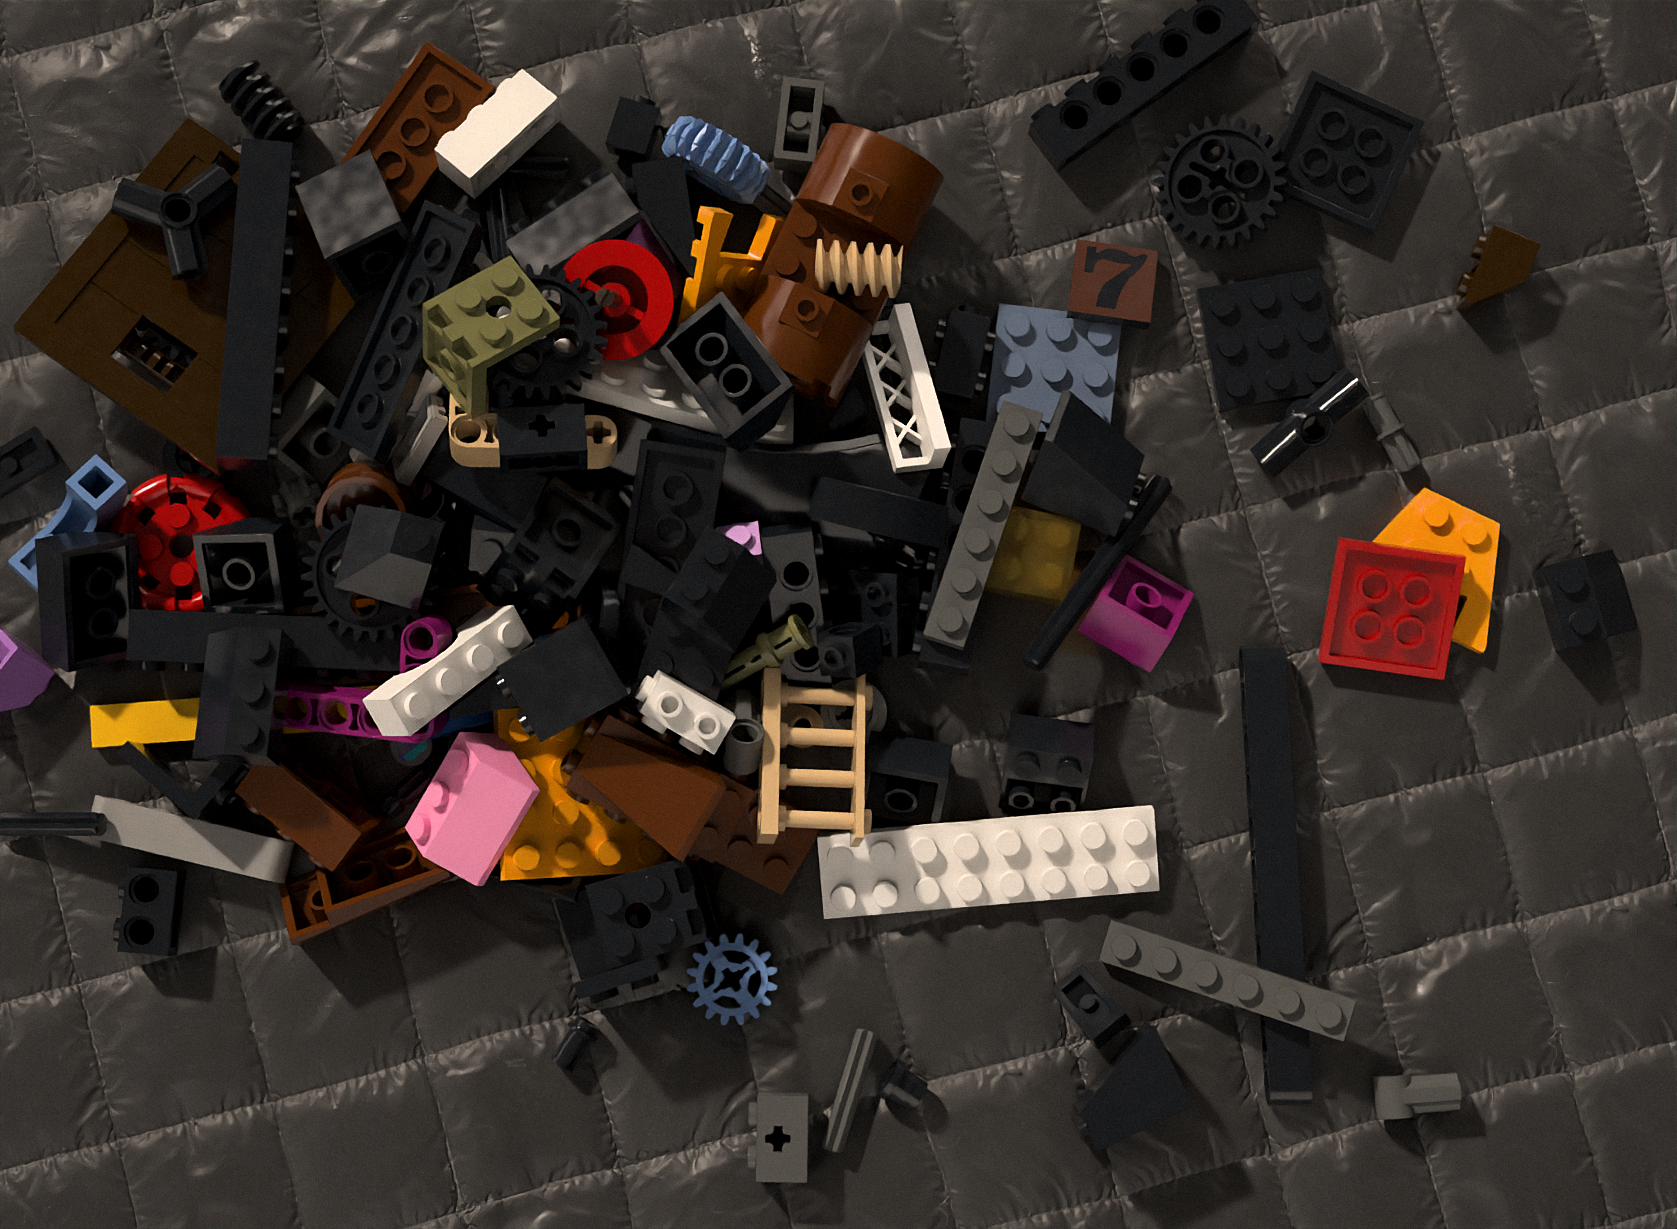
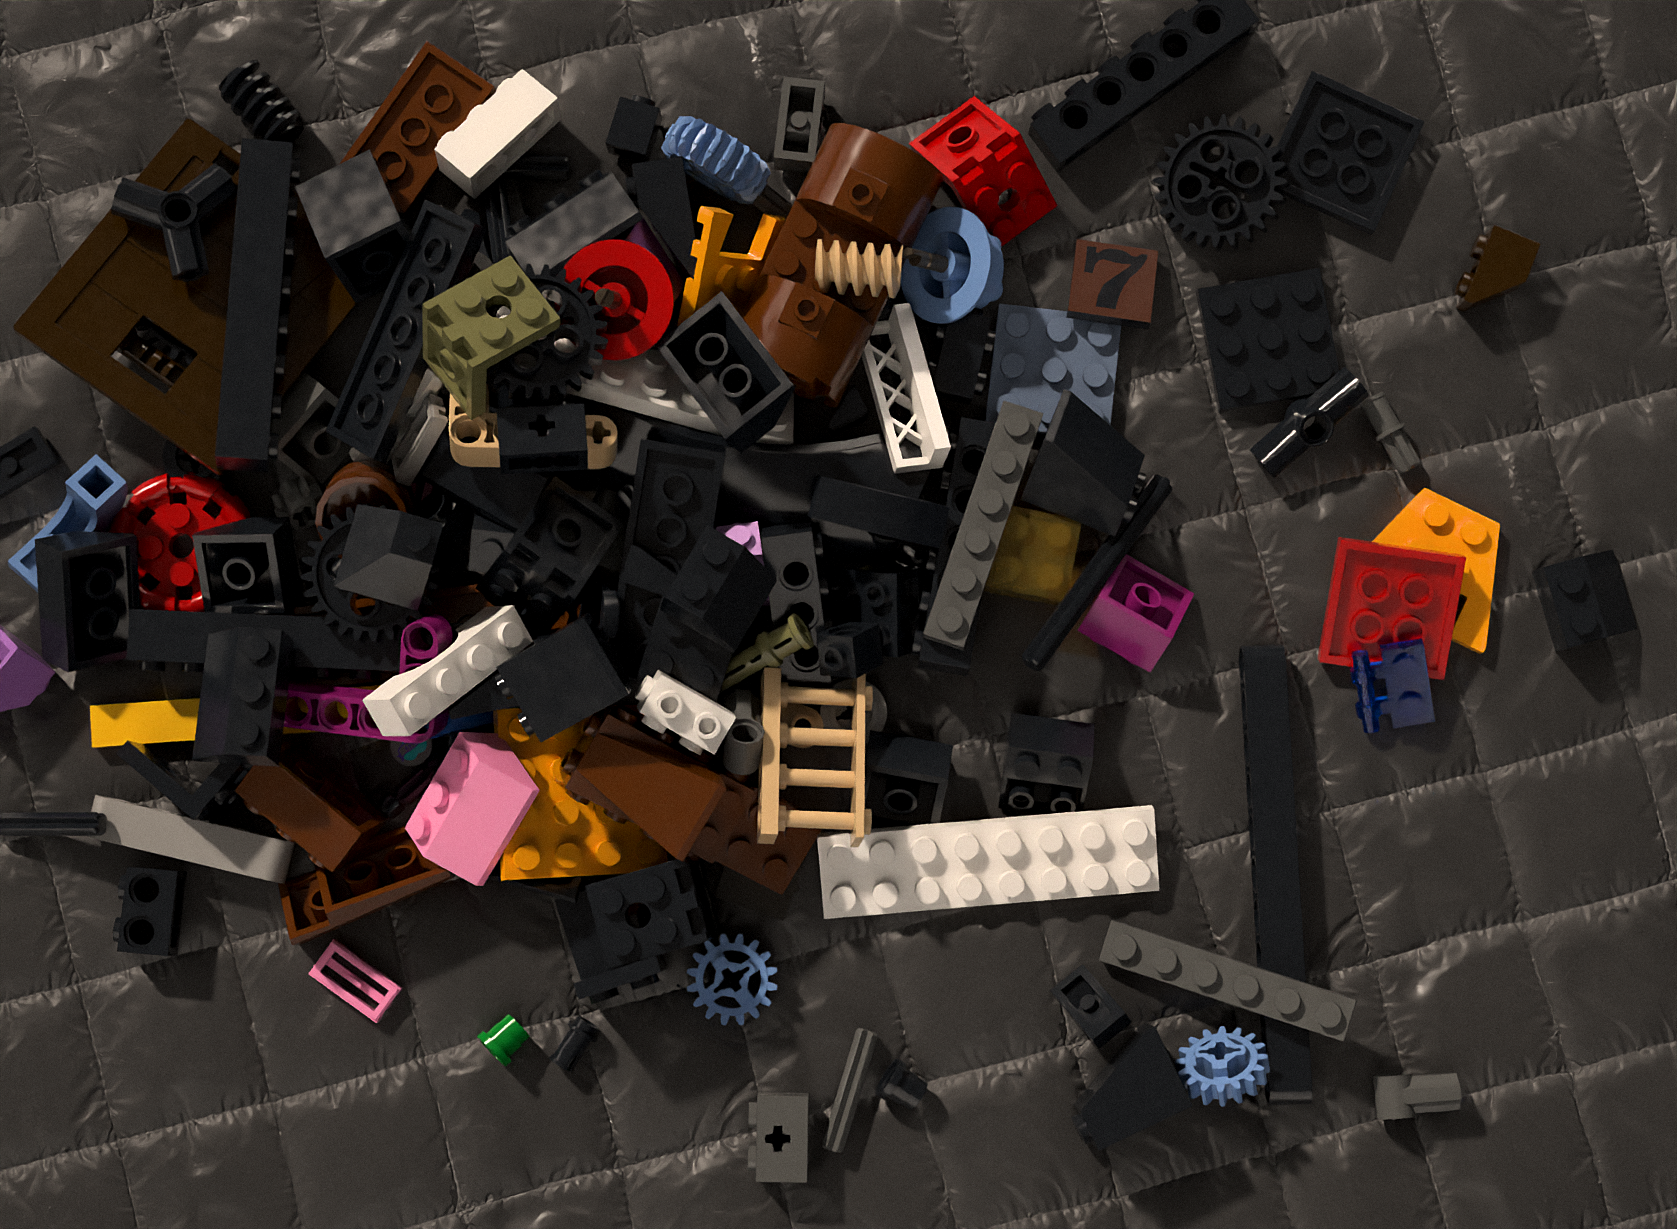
(384, 1000): none -> bright pink tile
(504, 1039): none -> green piece
(952, 266): none -> medium blue piece
(981, 160): none -> red bracket
(1222, 1066): none -> medium blue gear
(1406, 685): none -> clear blue plate

